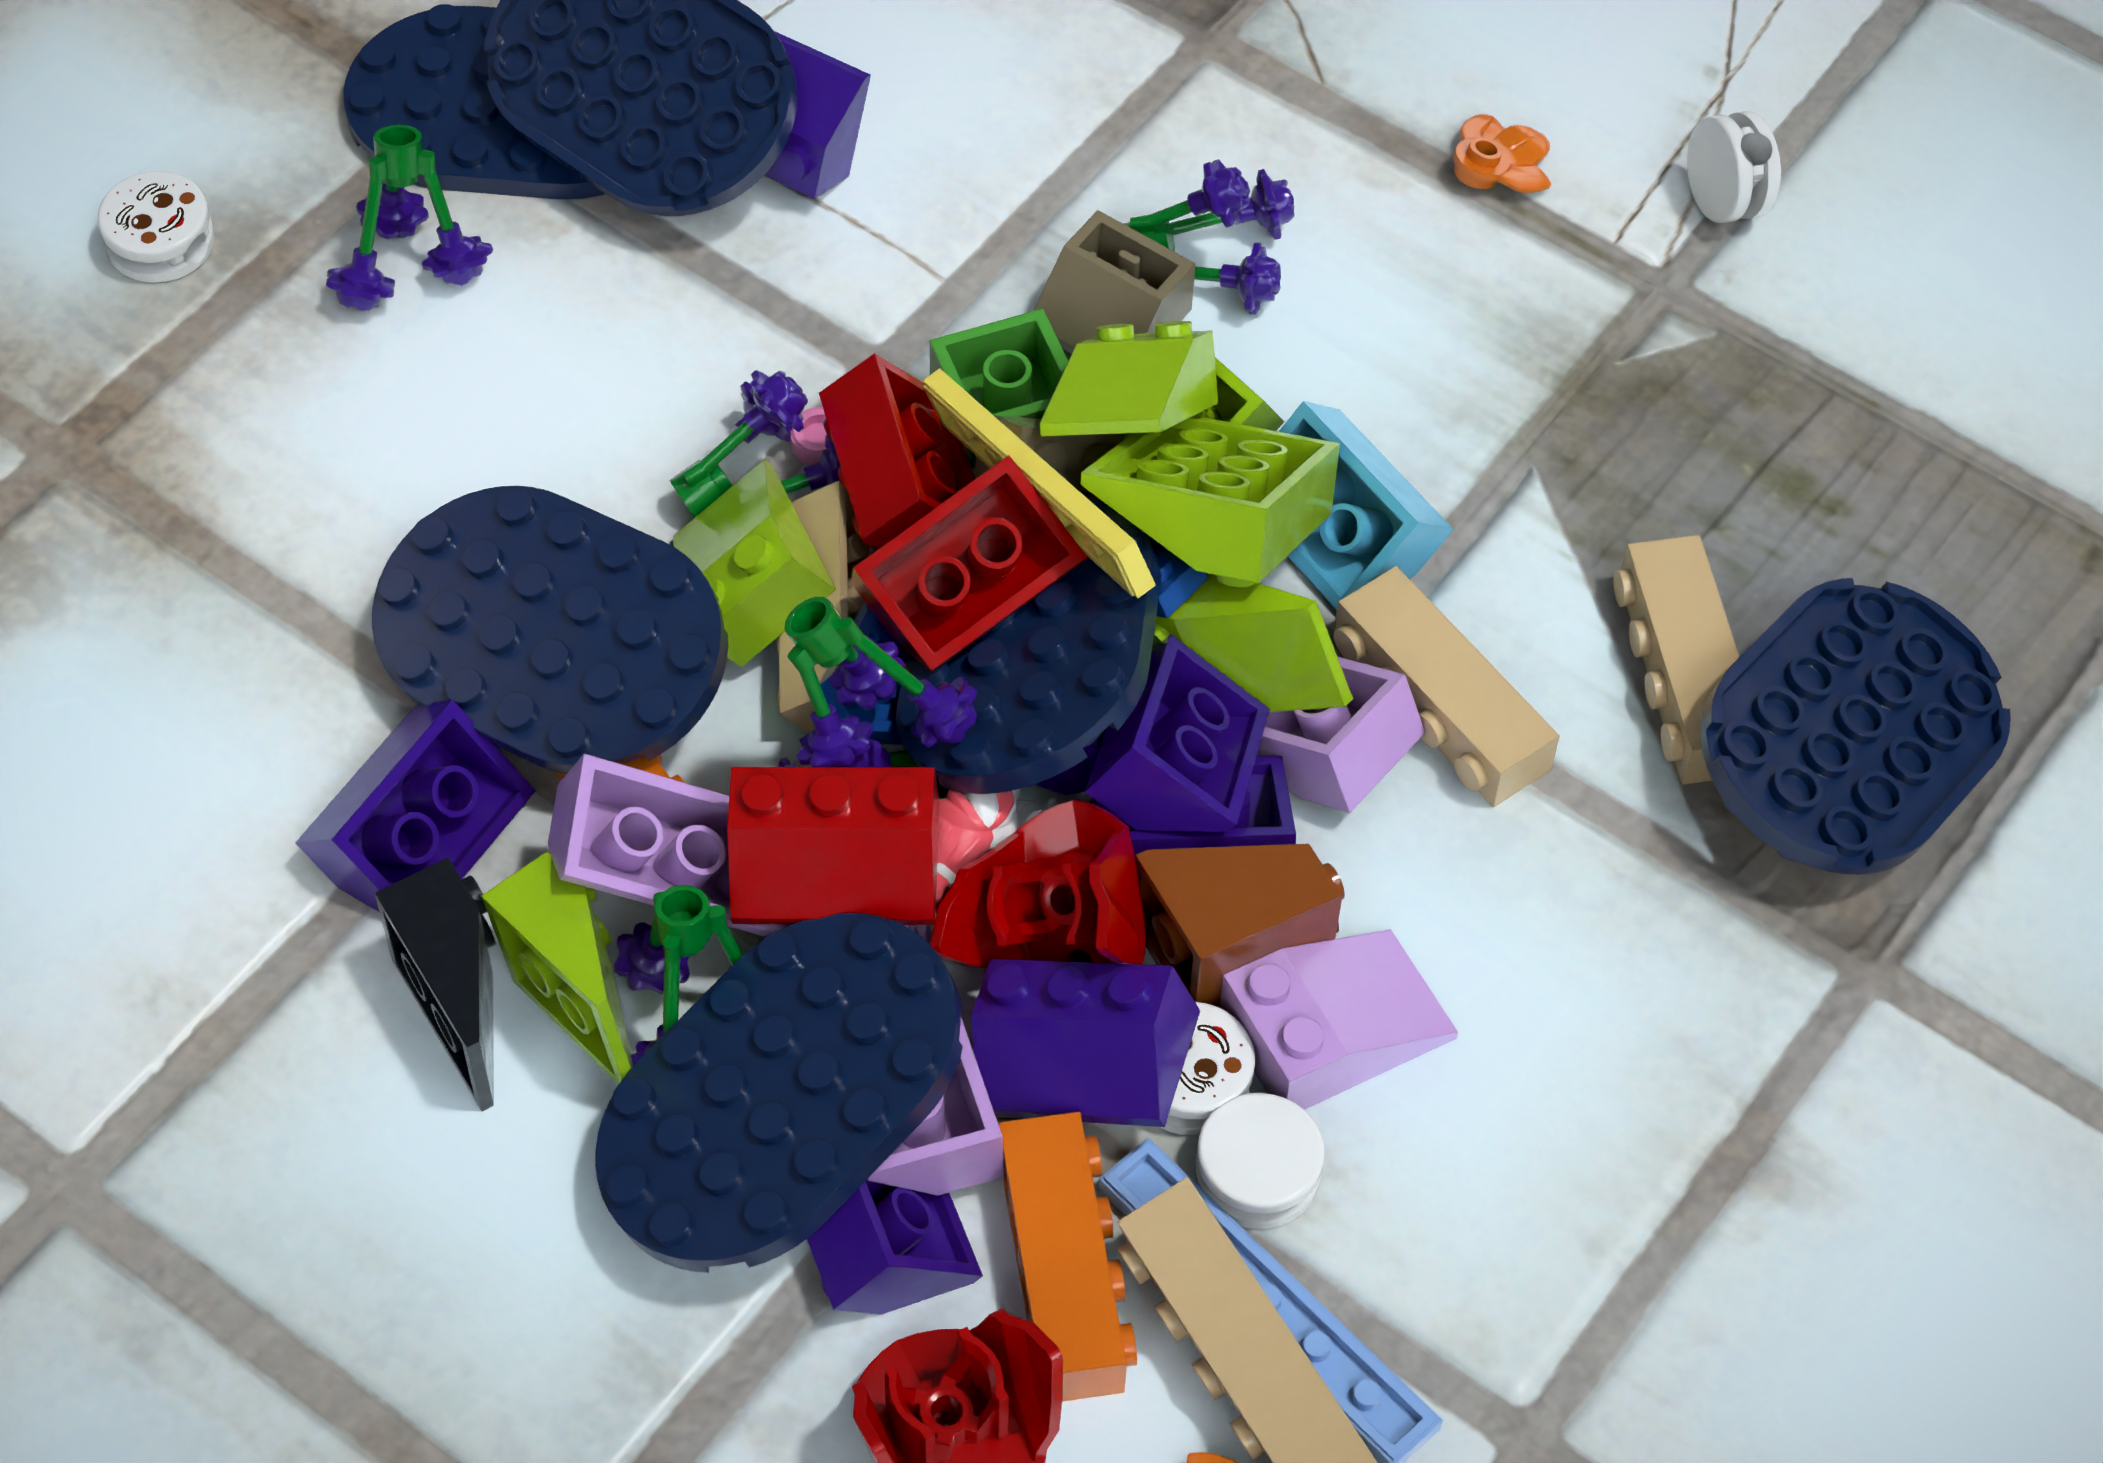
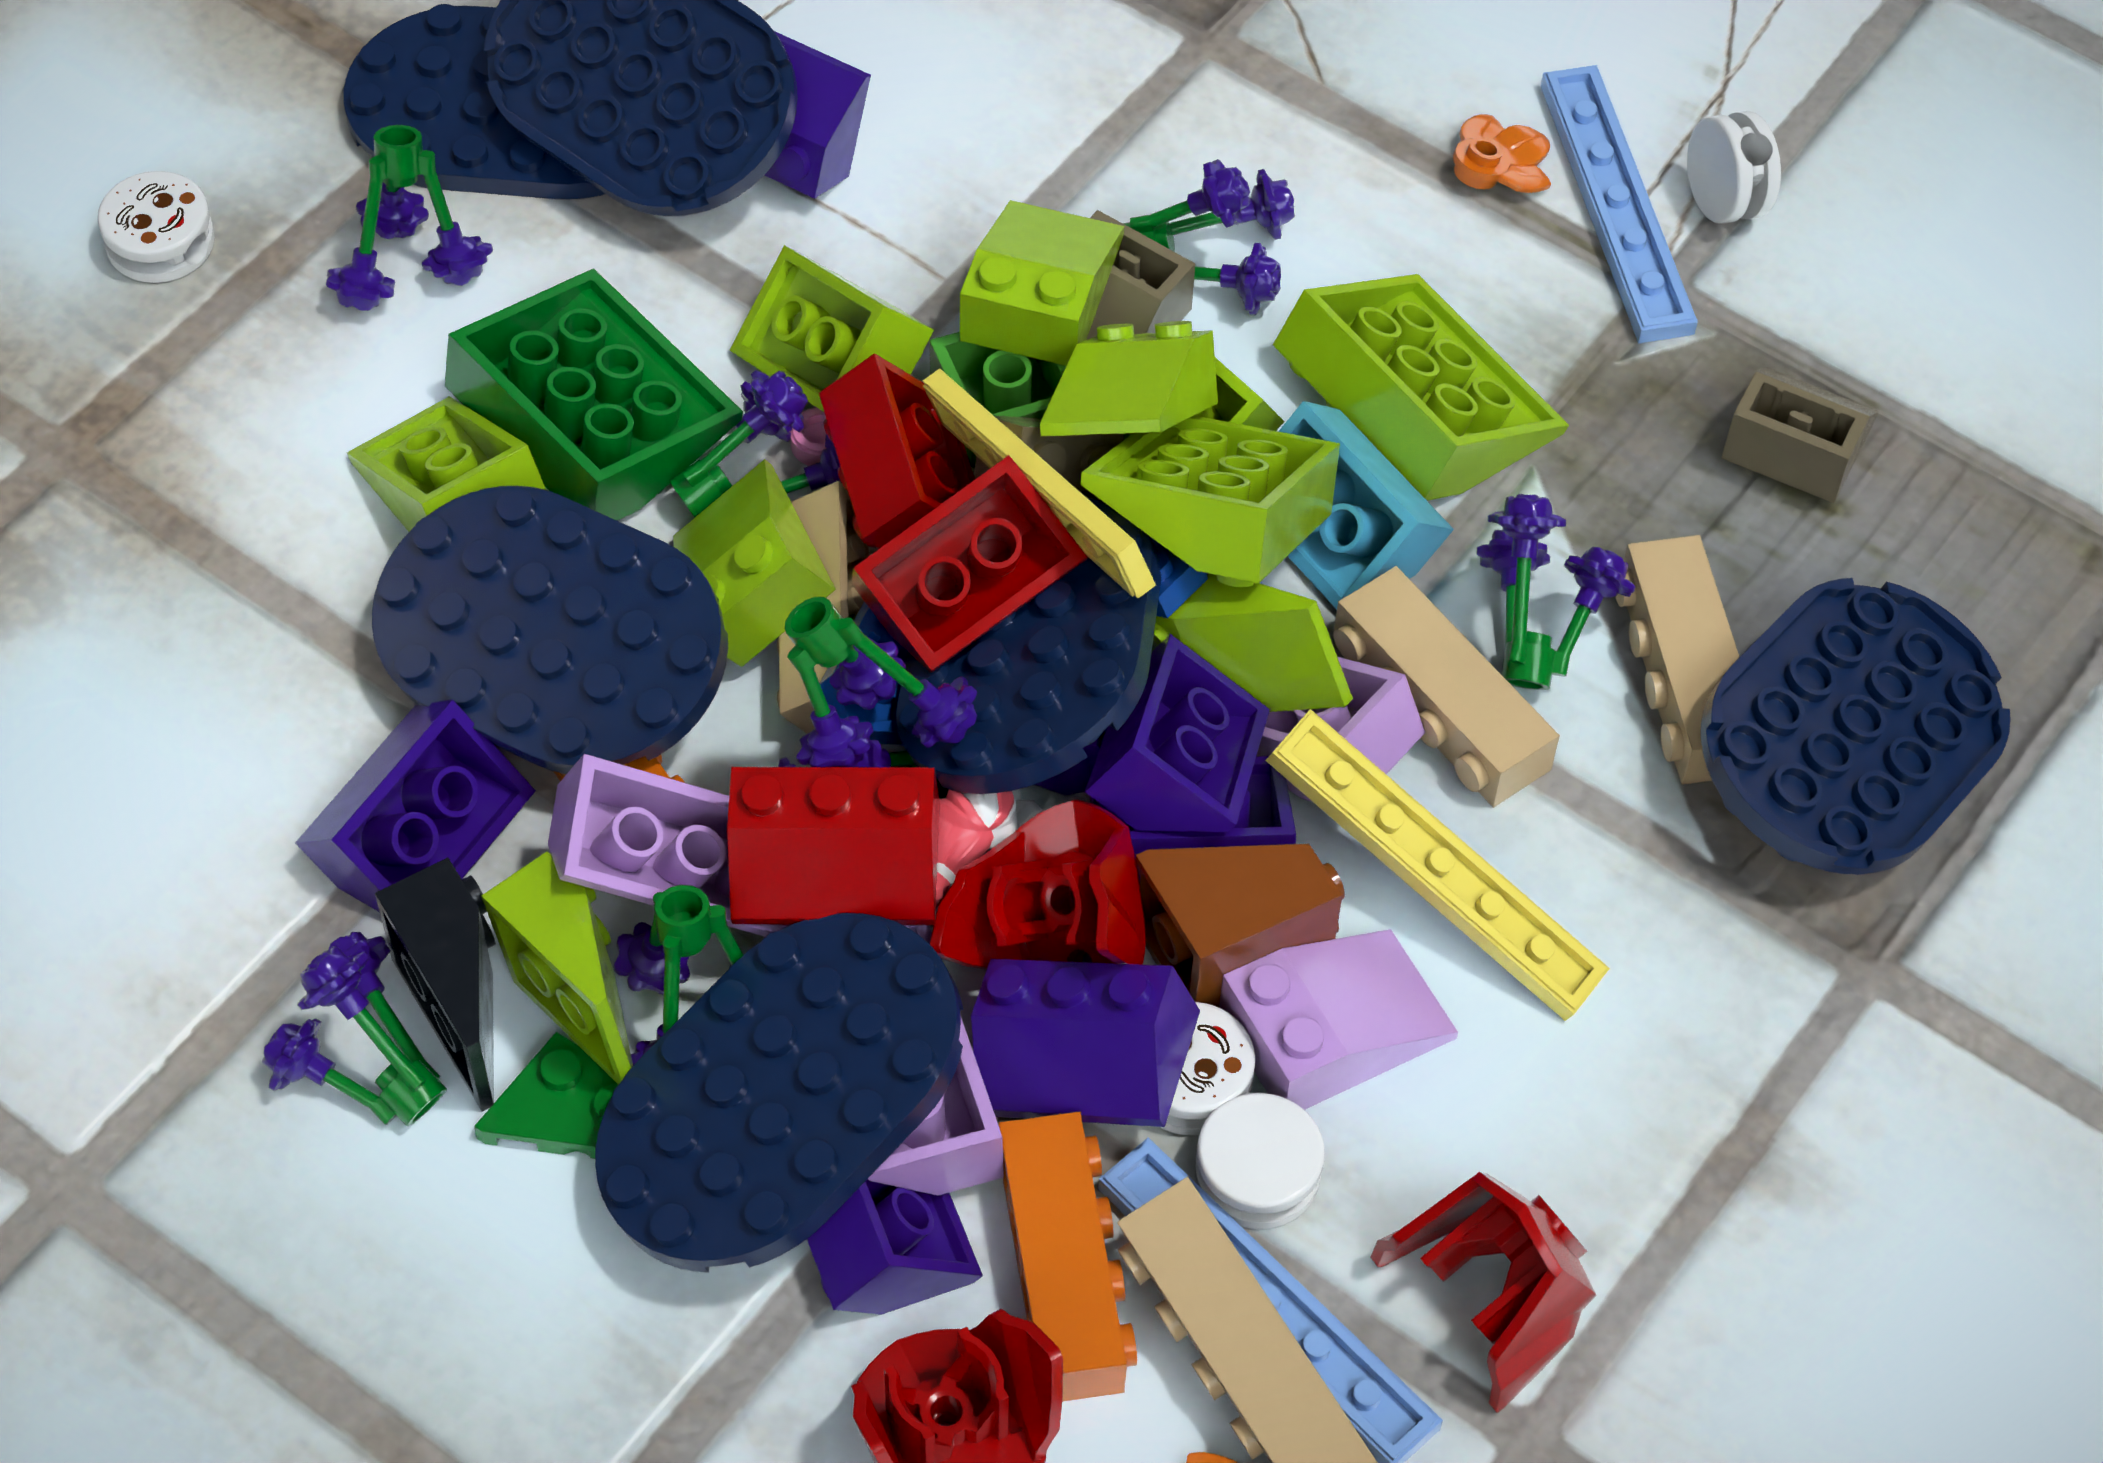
(349, 980): none -> plant
(441, 458): none -> lime slope
(552, 1102): none -> green wing
(590, 393): none -> green slope
(823, 326): none -> lime slope
(1037, 282): none -> lime slope
(1416, 381): none -> lime slope
(1438, 865): none -> light yellow tile
(1514, 554): none -> plant
(1543, 1284): none -> red piece
(1618, 205): none -> light blue tile
(1797, 433): none -> dark tan slope

